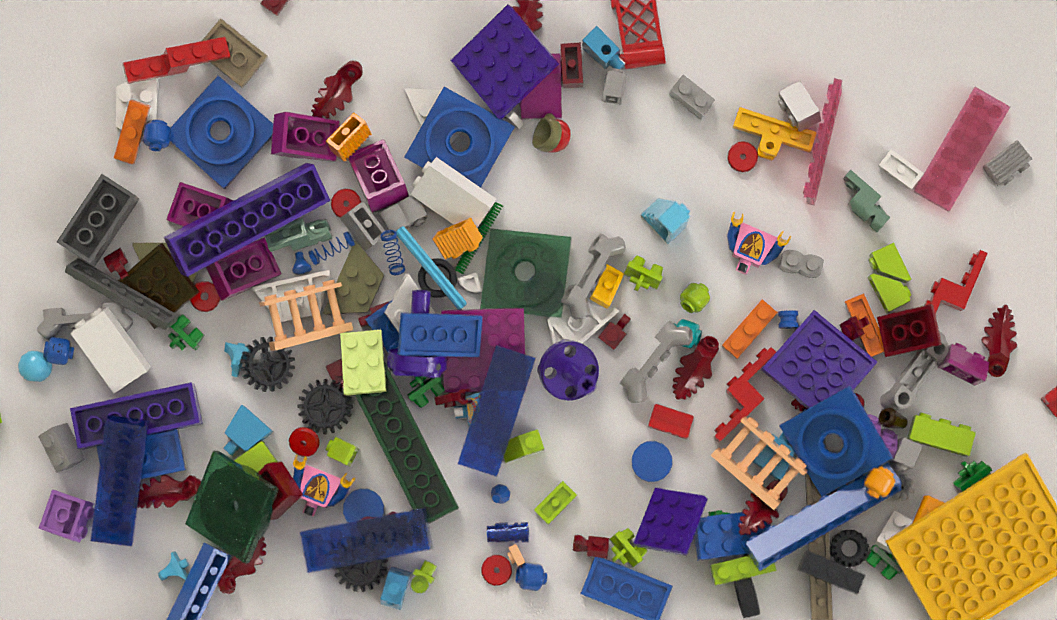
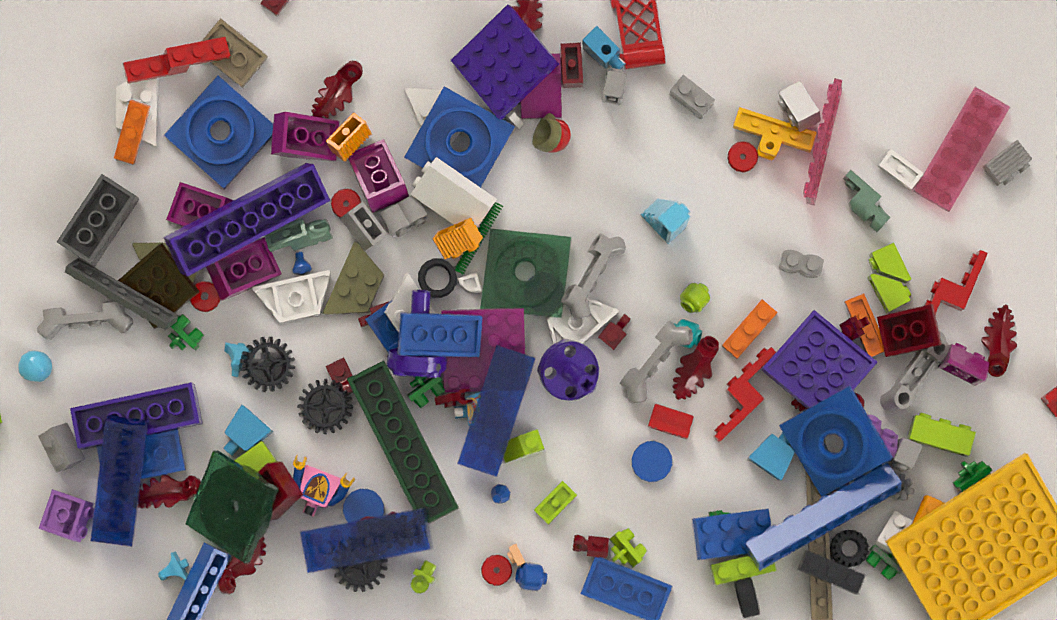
(58, 351): blue head -> none
(110, 349): white brick -> none
(116, 262): dark red plate -> none
(157, 135): blue head -> none
(300, 335): light nougat fence -> none
(304, 449): red piece -> none
(341, 451): lime slope -> none
(349, 240): blue piece -> none
(363, 362): yellowish green plate -> none
(390, 239): blue piece -> none
(395, 588): dark azure torso -> none
(431, 268): medium azure axle -> none
(504, 533): clear blue axle -> none
(606, 286): yellow plate -> none
(642, 276): lime hips -> none
(670, 521): dark purple plate -> none
(740, 469): light nougat fence -> none
(752, 245): torso -> none
(759, 512): dark red plant -> none
(788, 319): blue wheel -> none
(879, 482): light orange head -> none
(892, 419): dark brown cone -> none

